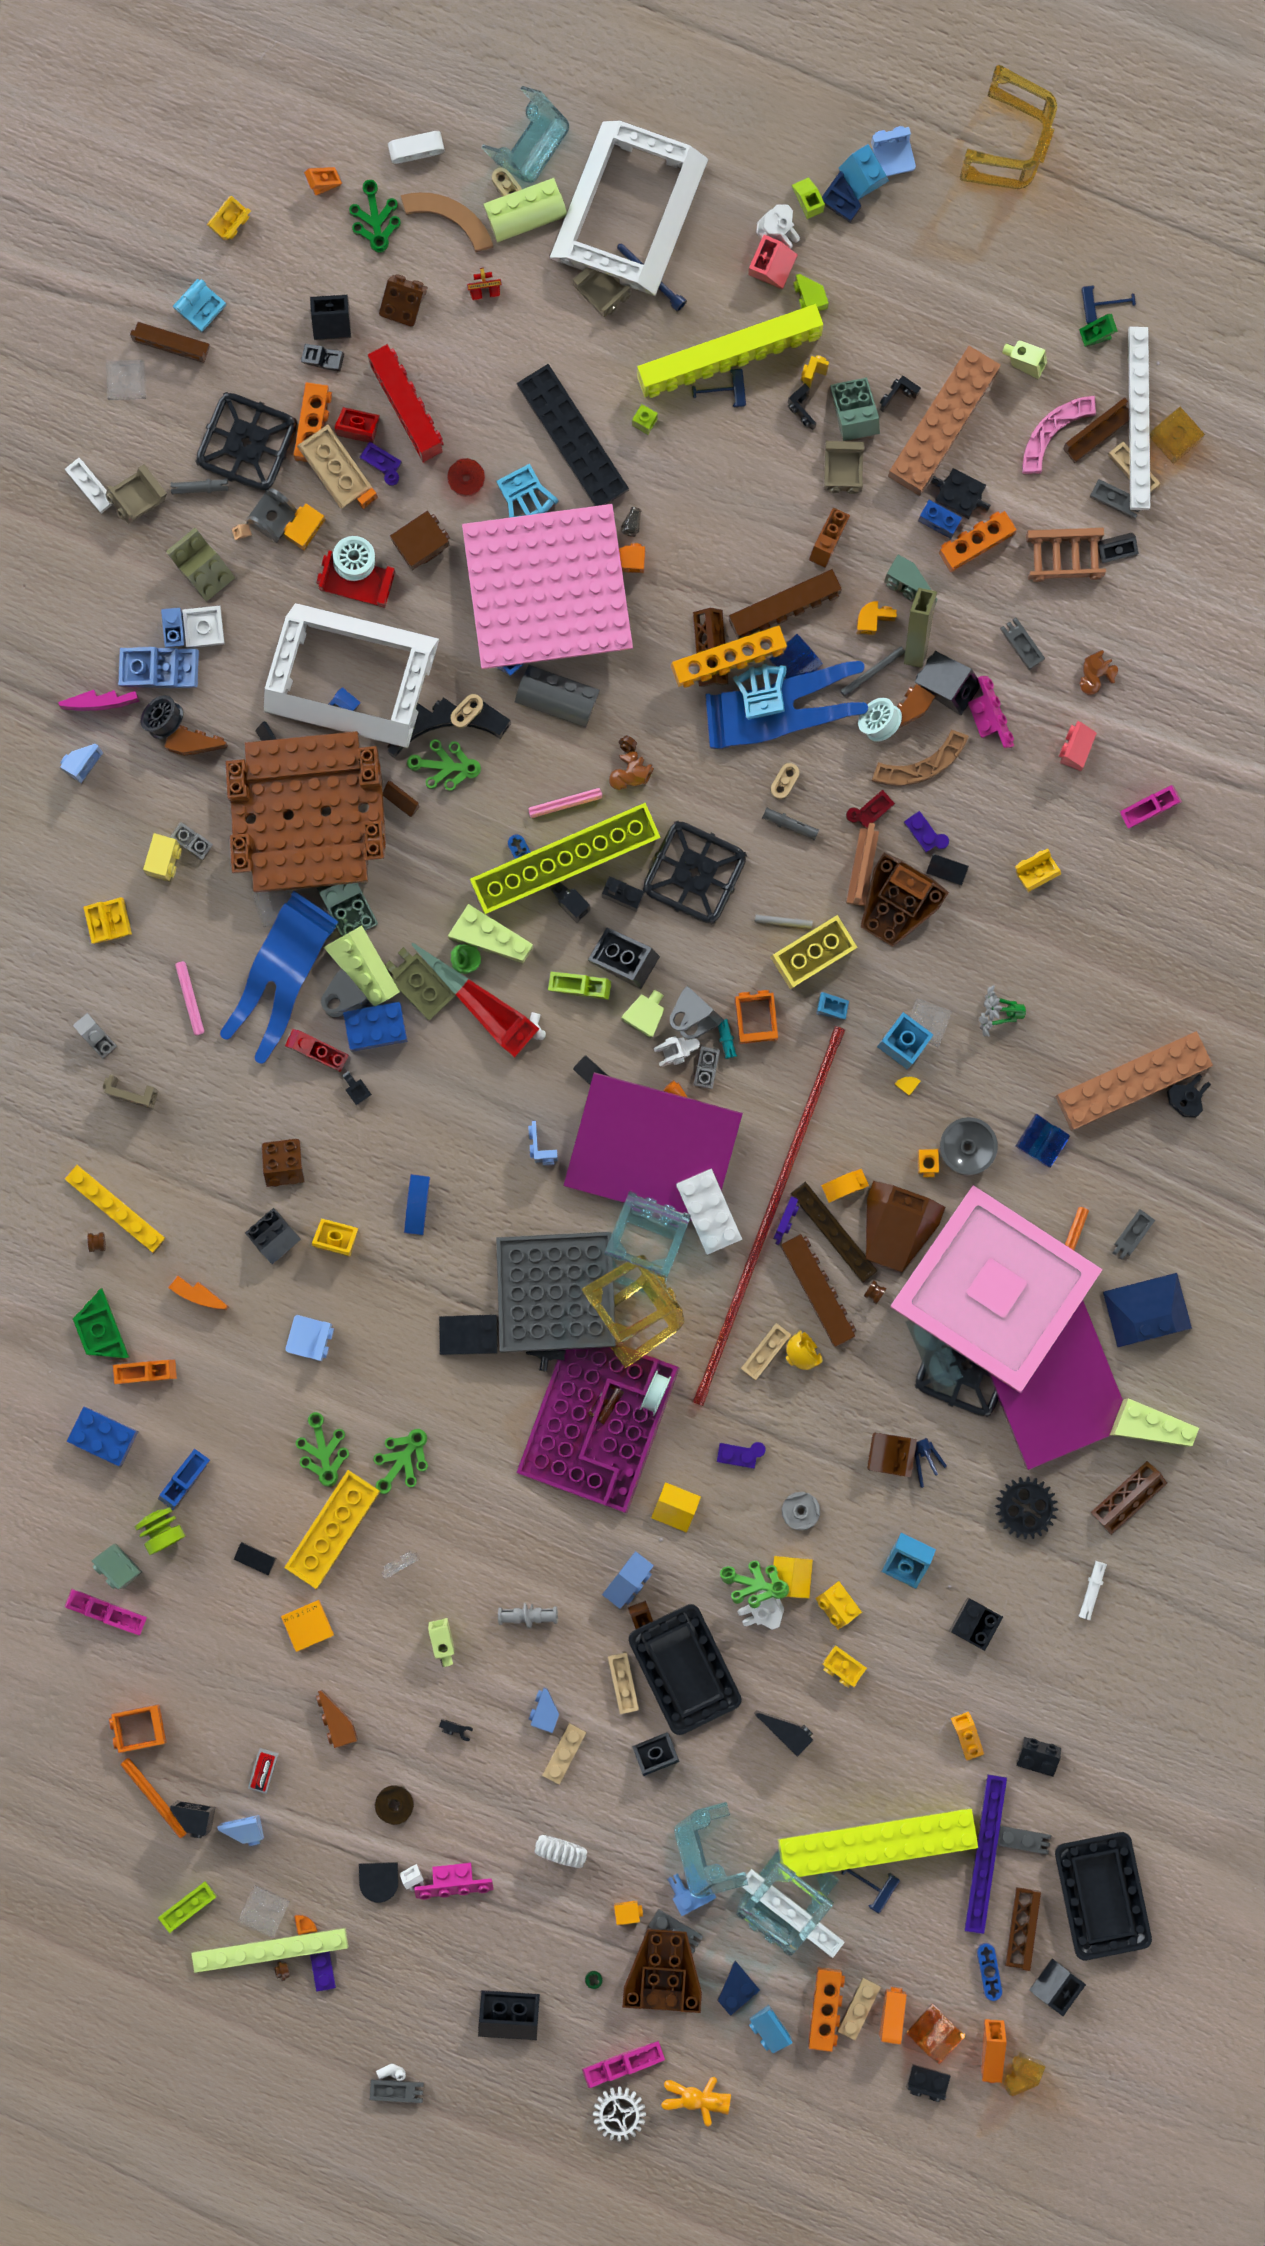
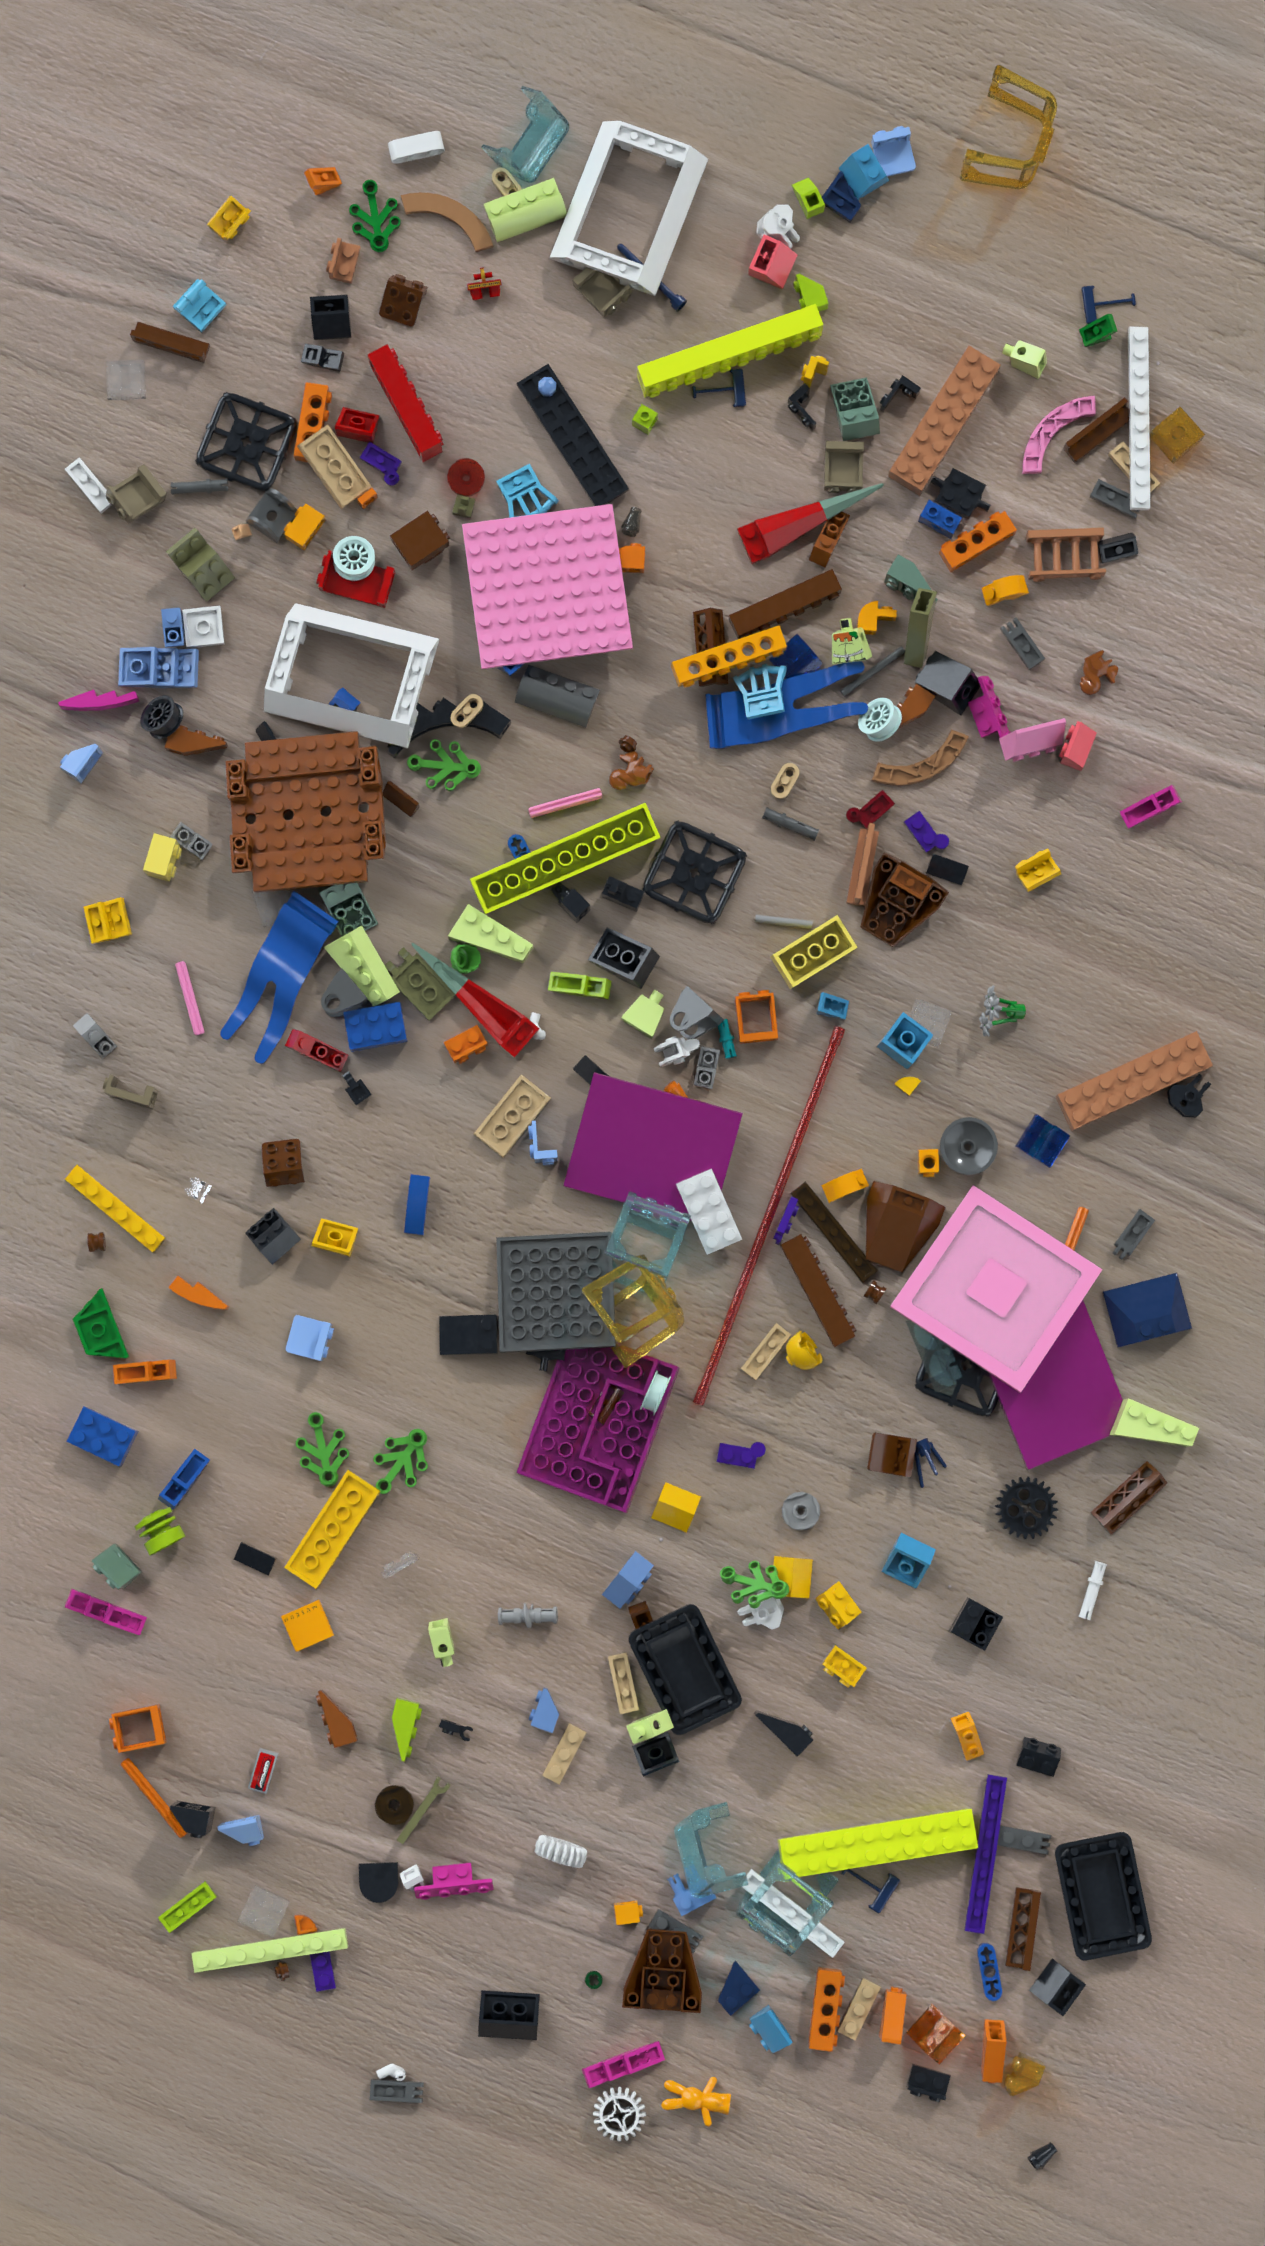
(198, 1189): none -> clear tile
(343, 261): none -> nougat bracket
(403, 1720): none -> lime slope
(436, 1789): none -> olive tile
(464, 506): none -> olive tile
(465, 1044): none -> orange bracket
(512, 1116): none -> tan tile
(547, 386): none -> medium blue tile
(643, 1728): none -> yellowish green torso
(777, 531): none -> red plate
(849, 644): none -> yellowish green torso
(1005, 588): none -> light orange brick
(1033, 740): none -> bright pink slope
(1041, 2156): none -> black cone

